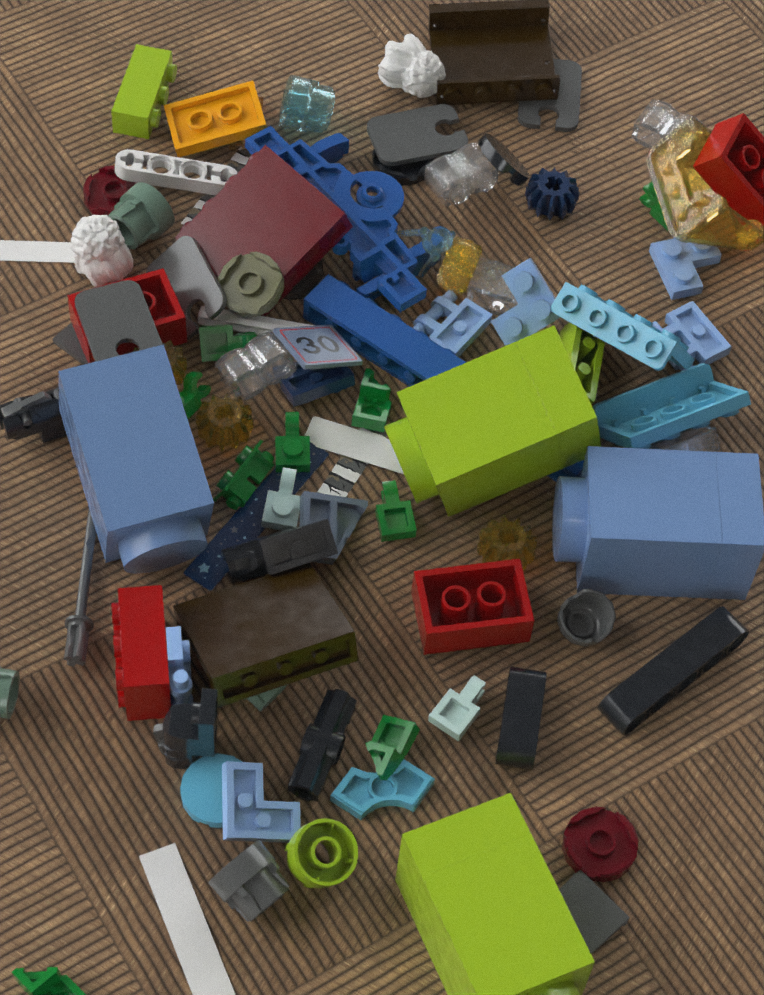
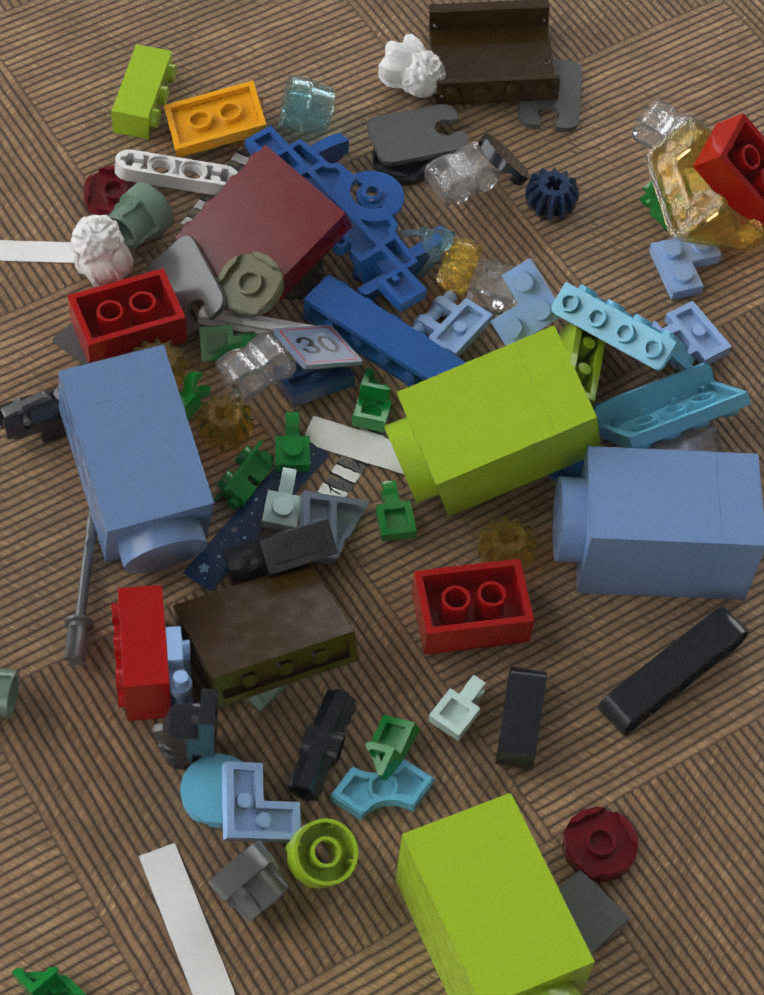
(114, 317): dark grey piece -> none
(586, 618): dark grey hair -> none

